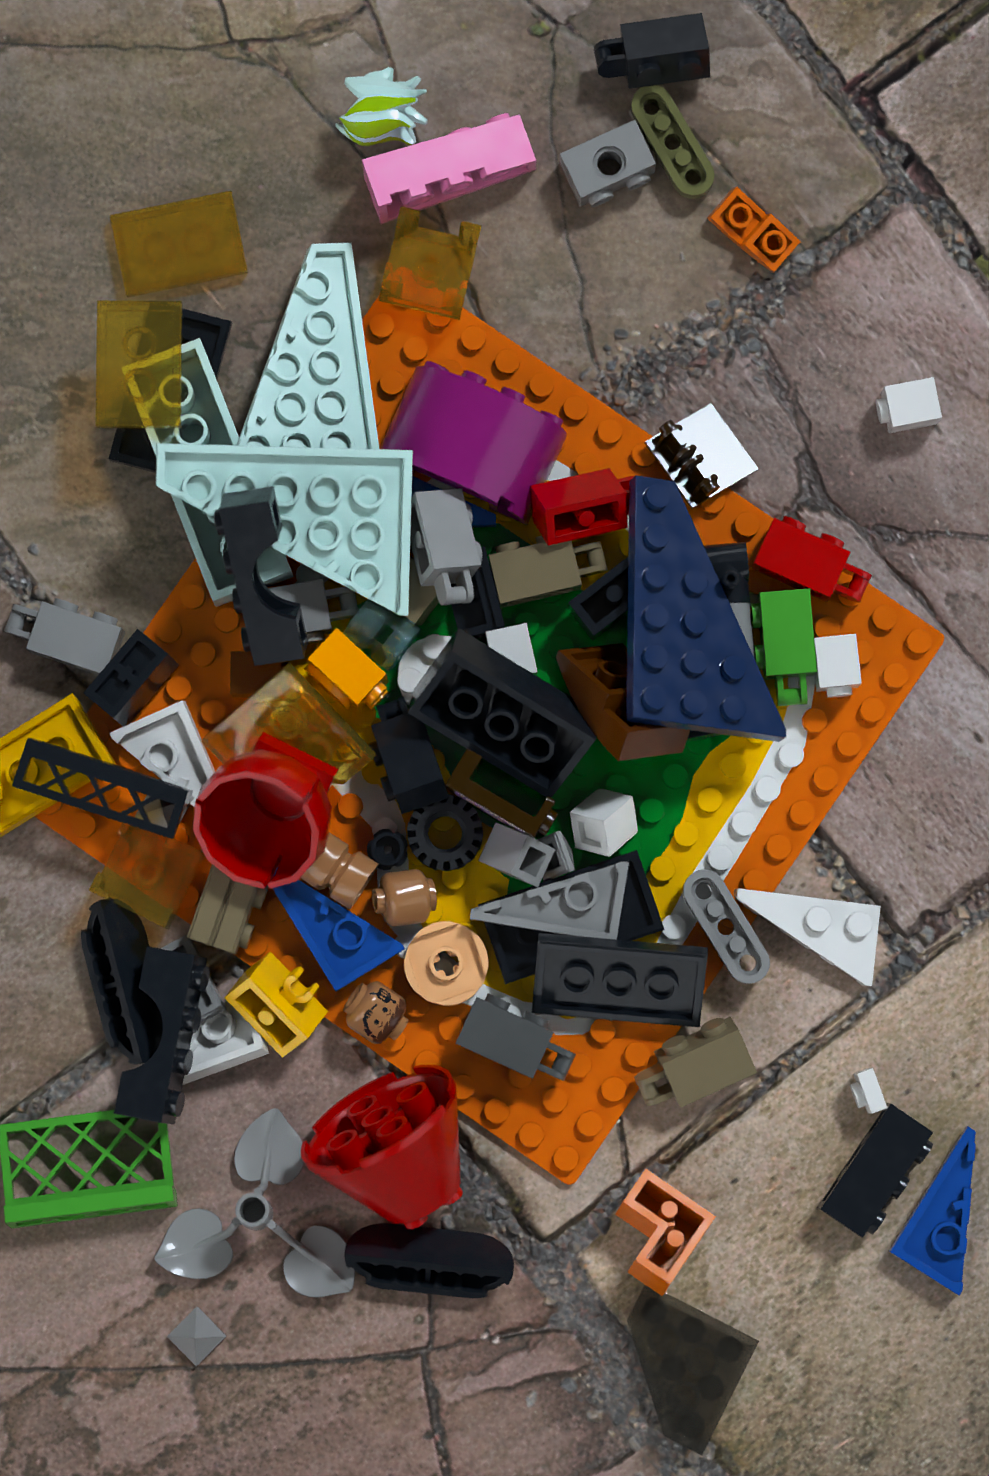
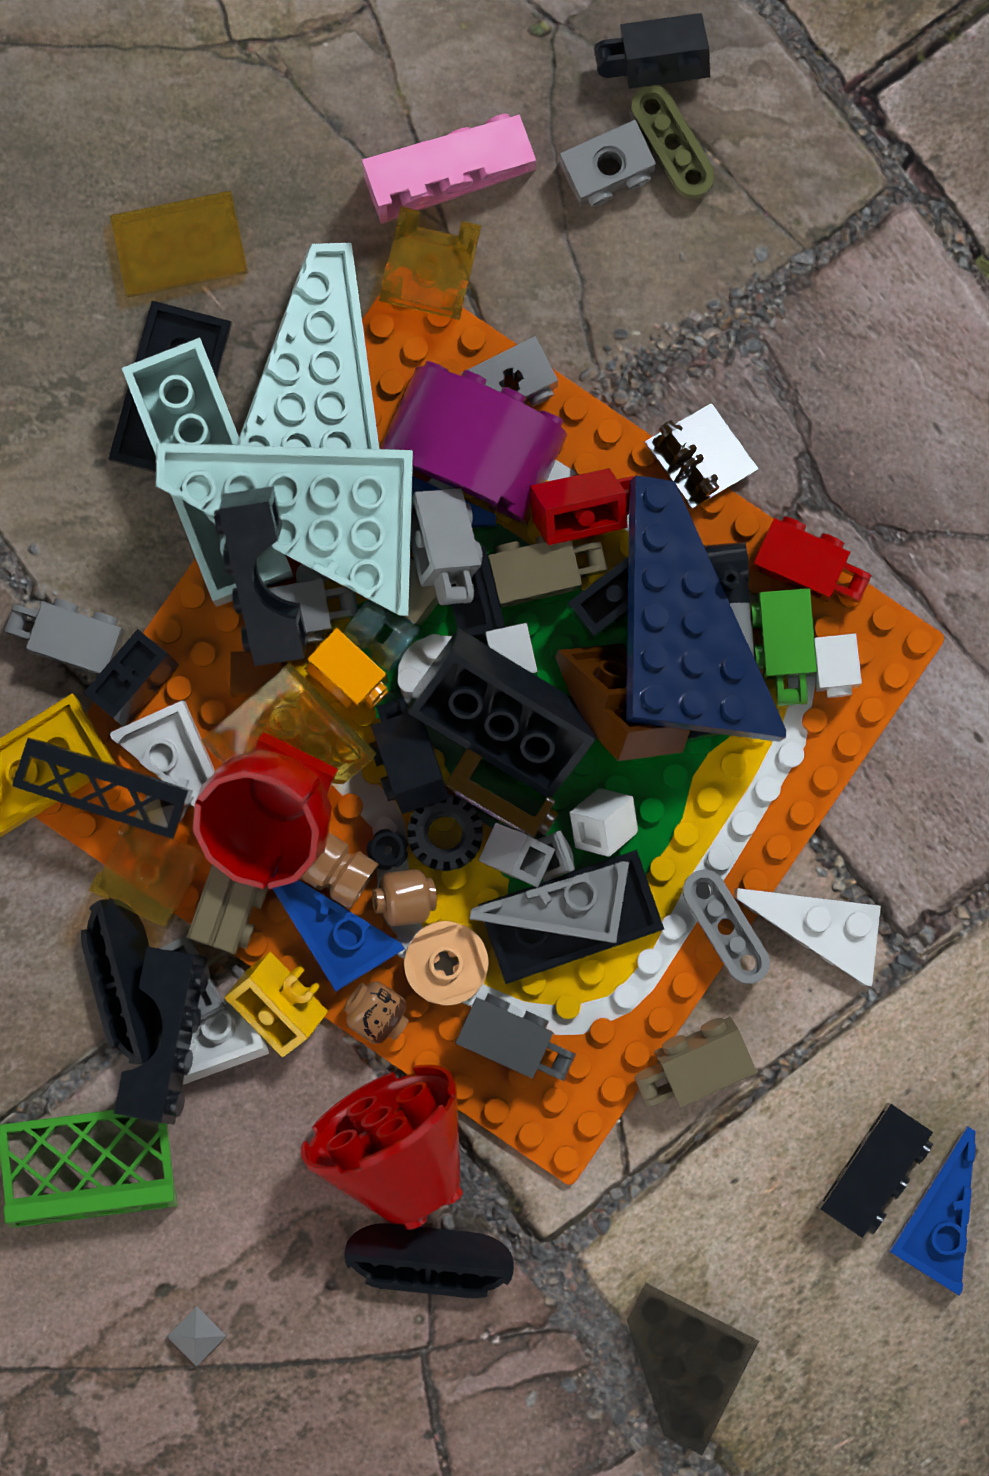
(139, 364): clear yellow tile -> none
(198, 1245): light grey plant -> none
(382, 109): light aqua hair -> none
(528, 364): none -> light grey brick
(619, 980): black tile -> none
(670, 1222): orange brick -> none
(753, 230): orange slope -> none
(867, 1091): white plate -> none
(909, 405): white brick -> none

